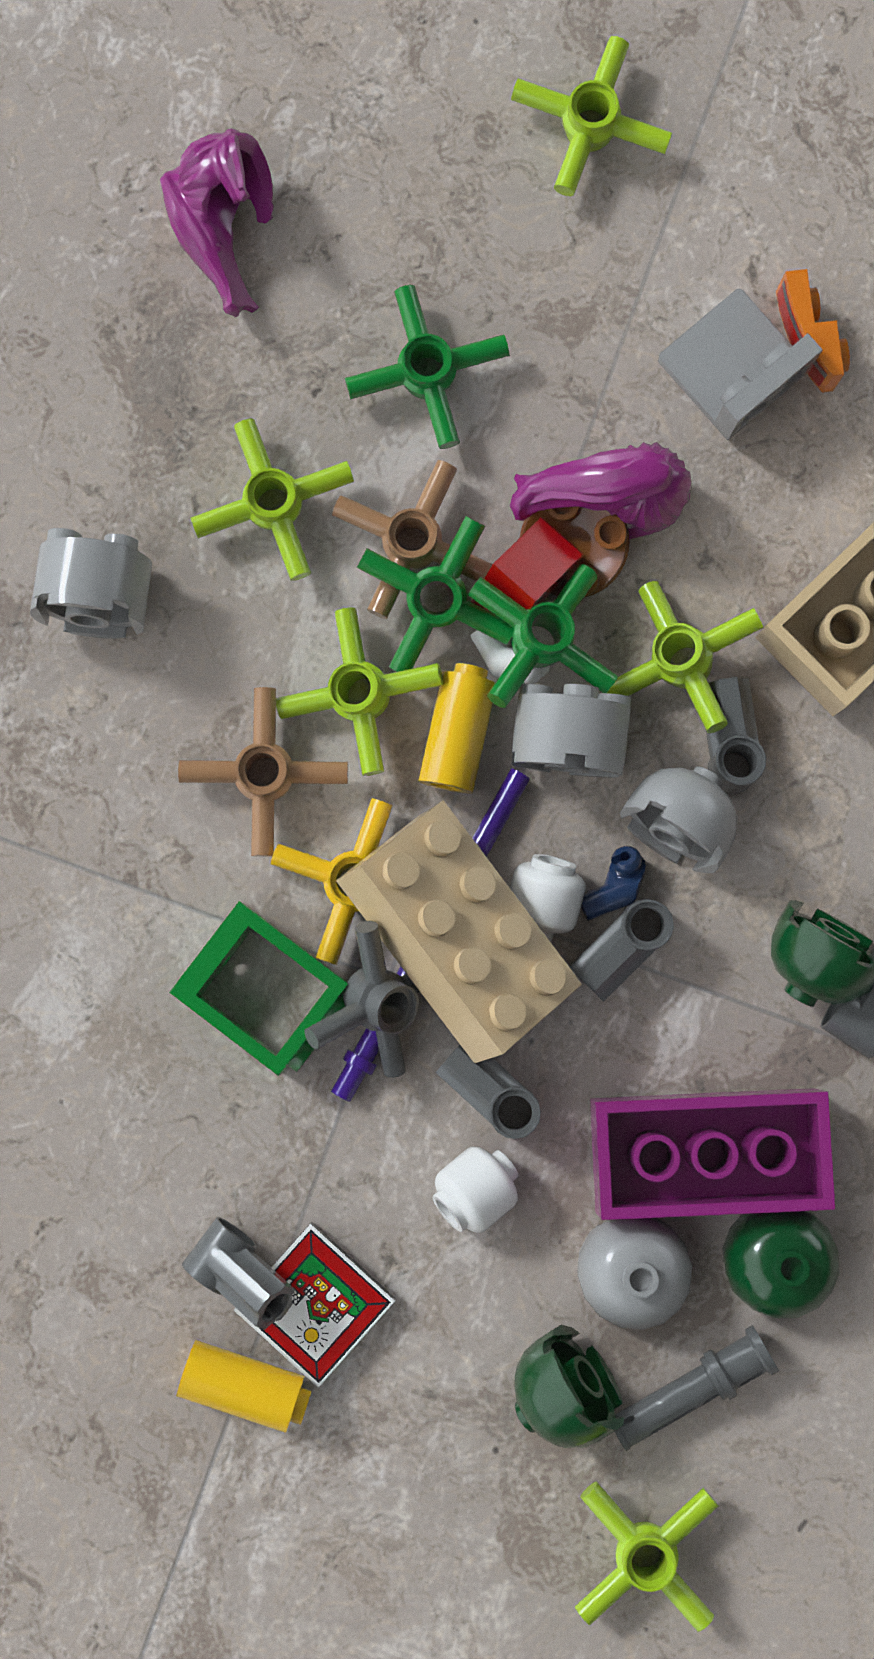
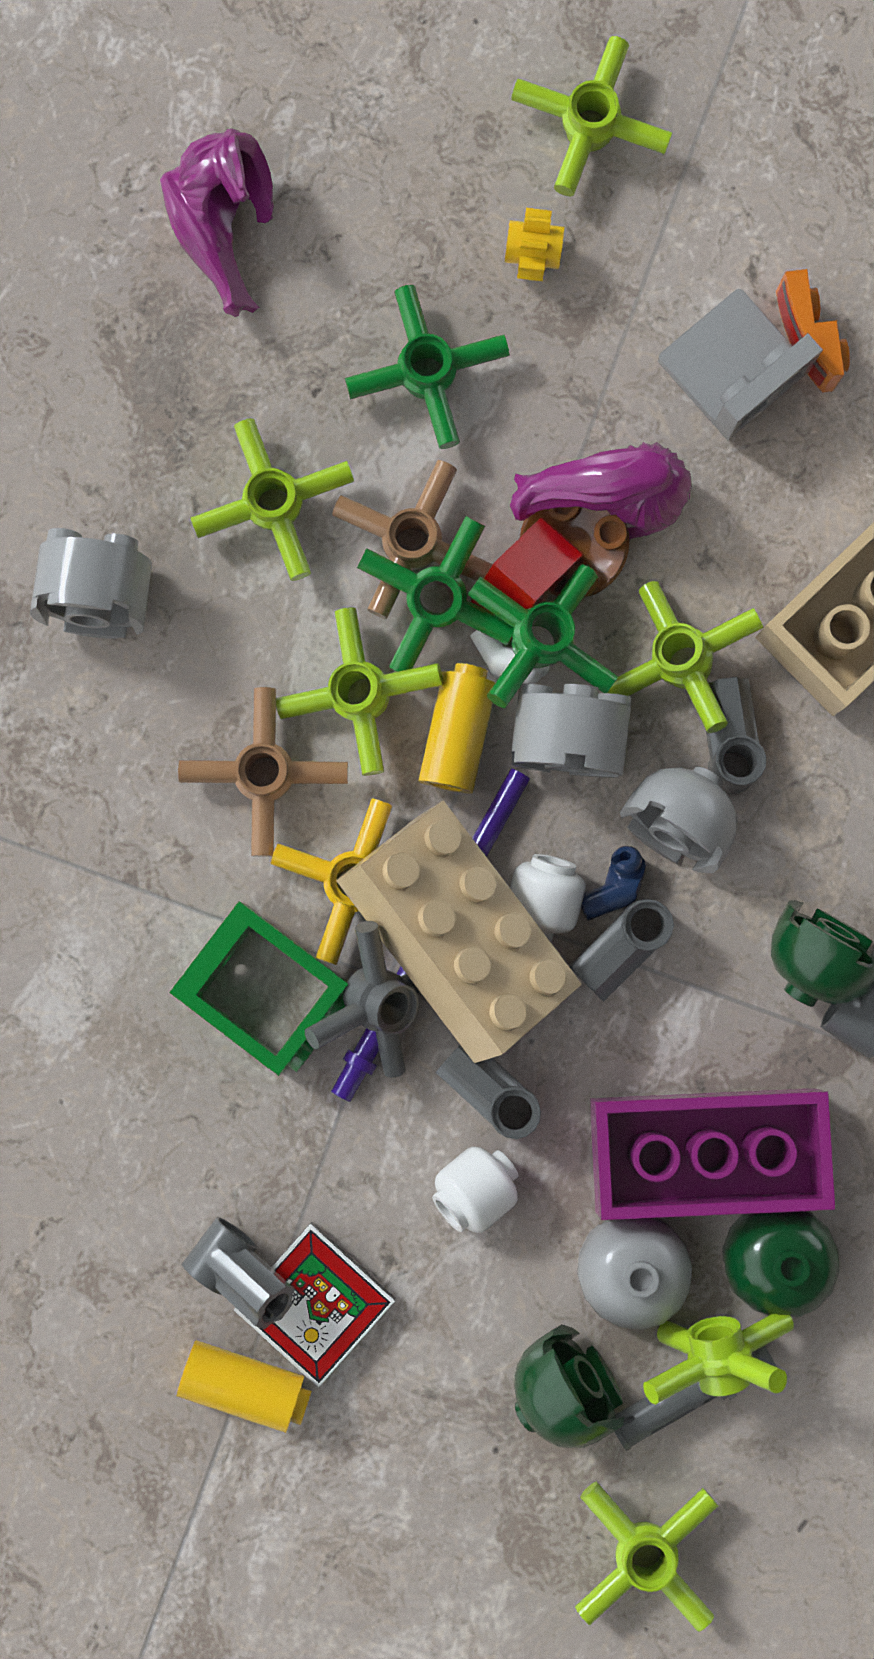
(534, 244): none -> yellow gear
(719, 1357): none -> lime bar

